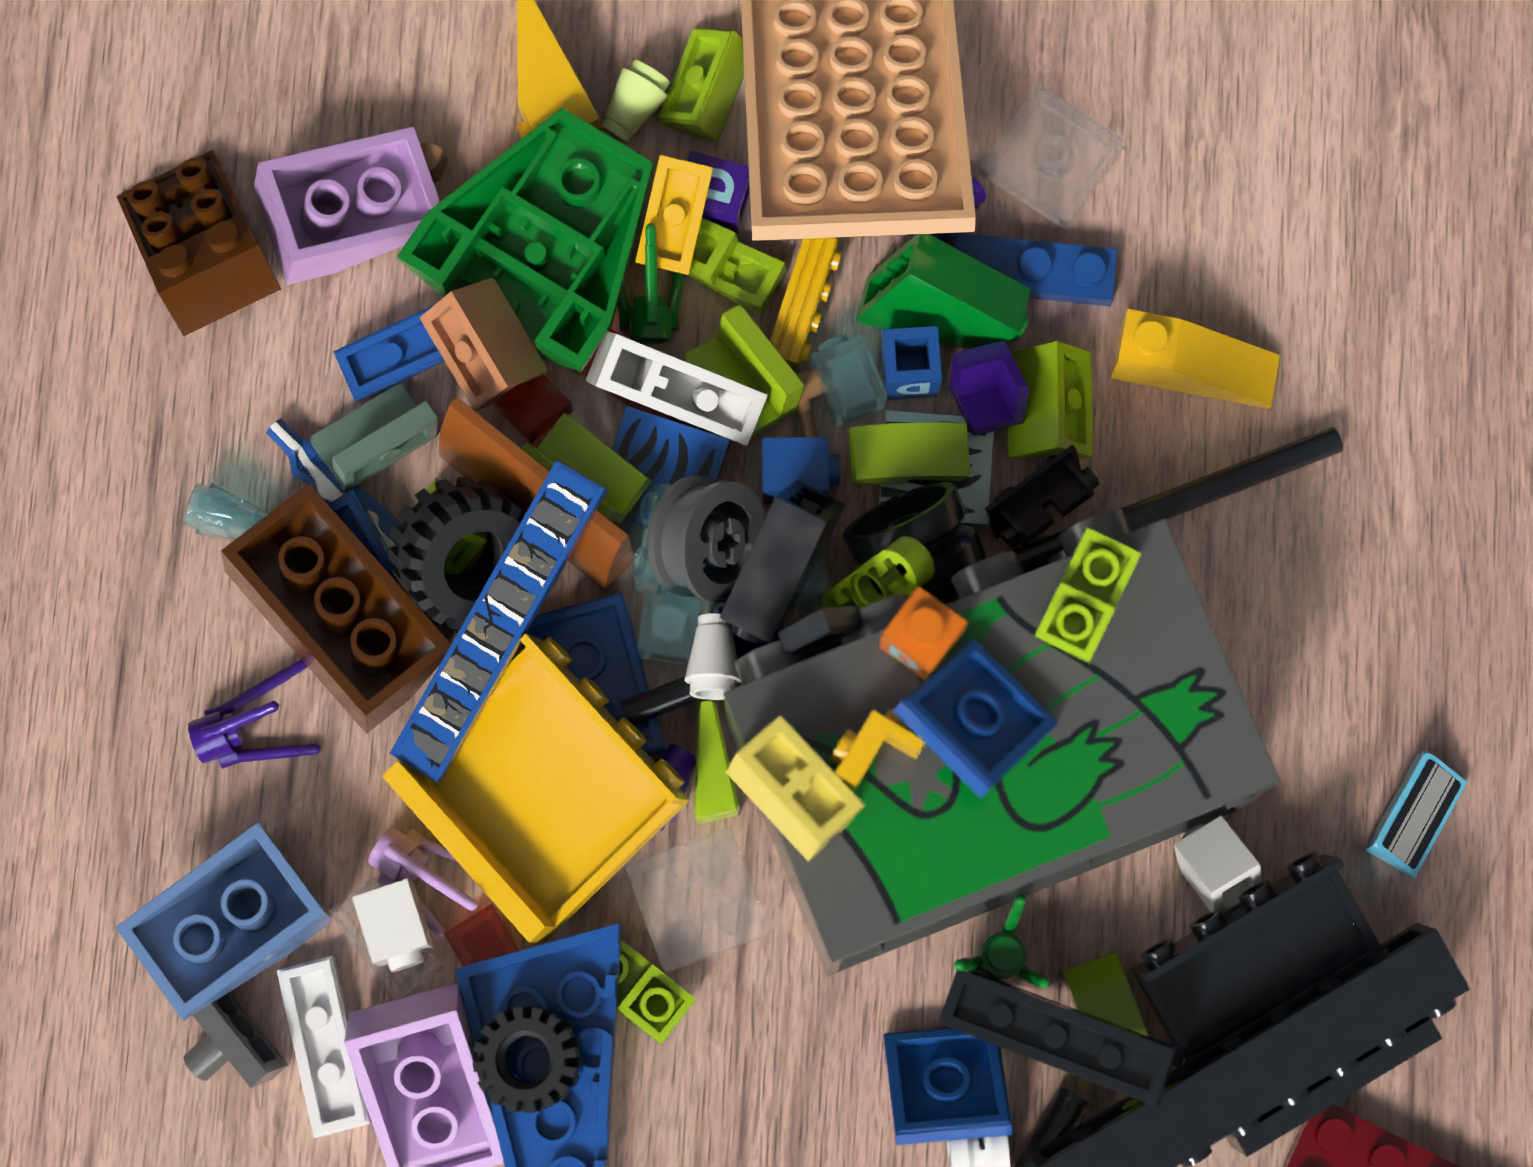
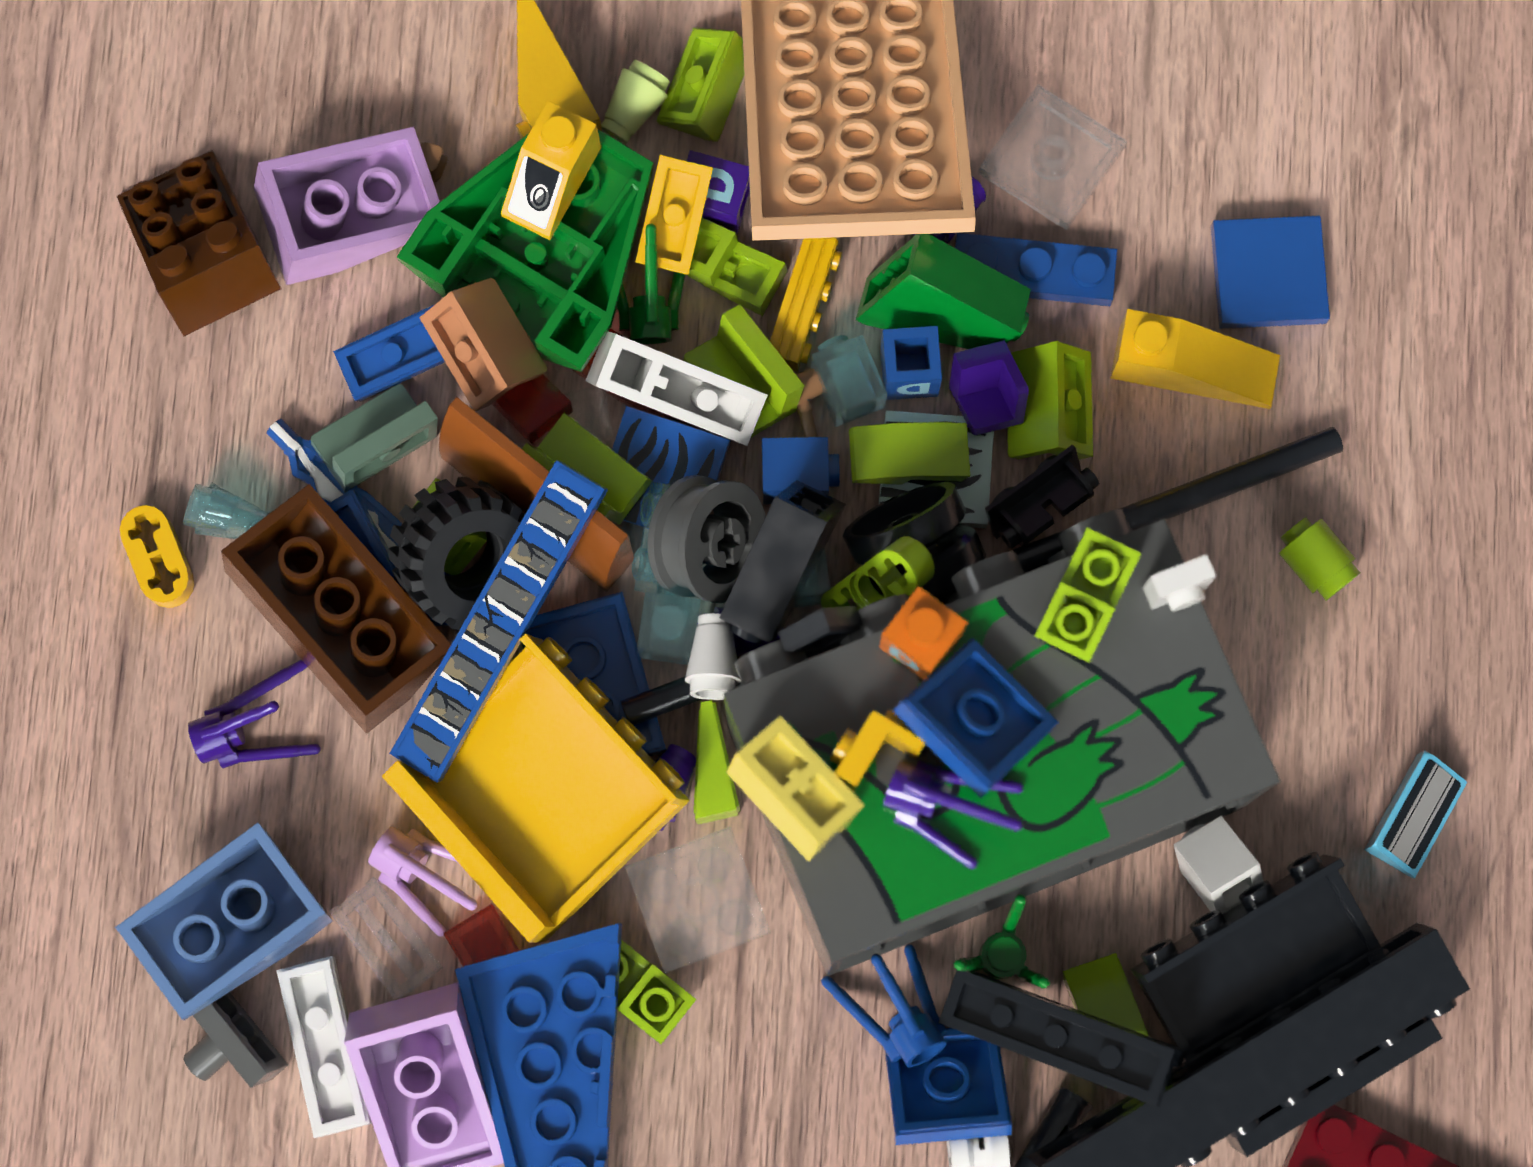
(145, 561): none -> yellow beam
(394, 925): white brick -> none
(493, 1064): black tyre -> none
(550, 169): none -> yellow slope
(914, 1034): none -> blue plant
(917, 792): none -> dark purple plant
(1180, 585): none -> white plate
(1270, 272): none -> blue tile
(1318, 557): none -> lime brick

